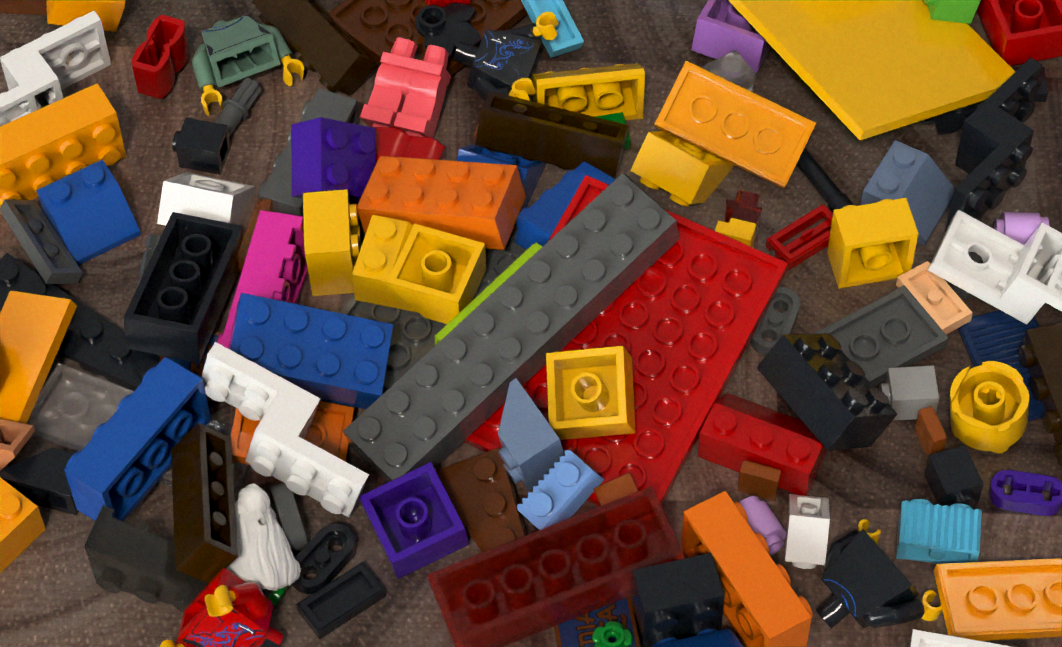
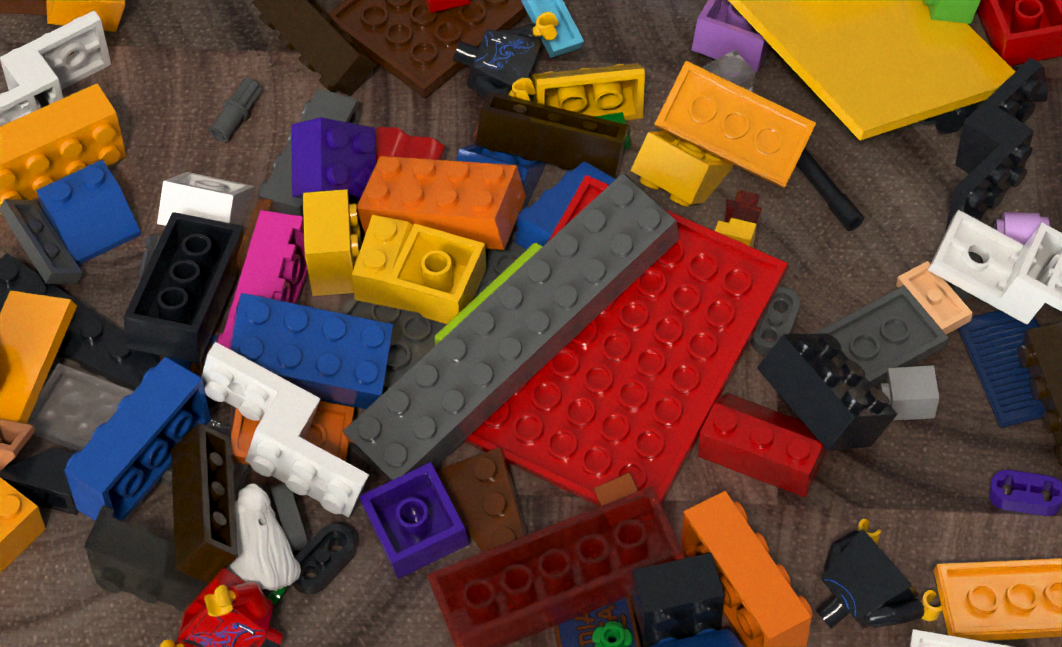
(160, 56): red brick -> none
(202, 146): black brick -> none
(238, 51): sand green torso -> none
(341, 600): black tile -> none
(408, 90): coral hips -> none
(447, 26): black plate -> none
(526, 439): sand blue slope -> none
(560, 492): medium blue brick -> none
(590, 392): yellow brick -> none
(759, 480): dark orange tile -> none
(763, 520): lavender brick -> none
(807, 531): white slope -> none
(808, 243): red tile -> none
(872, 242): yellow brick -> none
(912, 176): sand blue slope -> none
(930, 431): dark orange tile -> none
(938, 532): medium azure brick -> none
(953, 477): black brick -> none
(989, 406): yellow brick -> none

